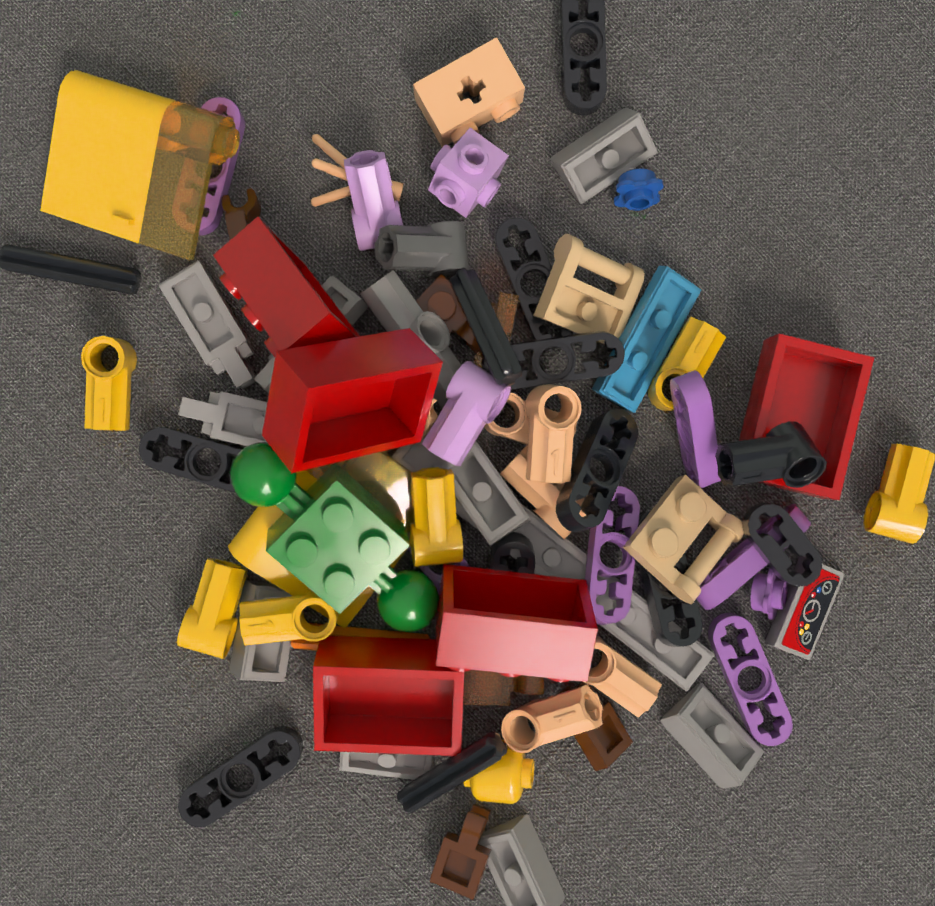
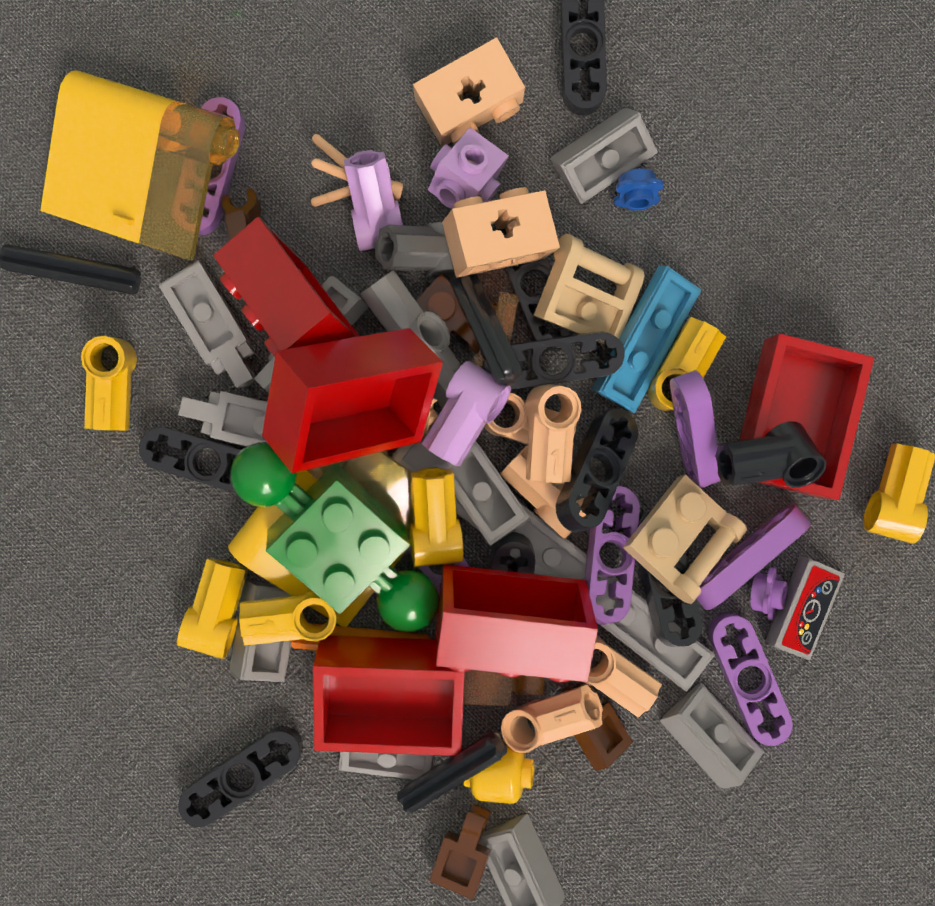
(480, 249): none -> light nougat brick
(790, 536): black beam -> none

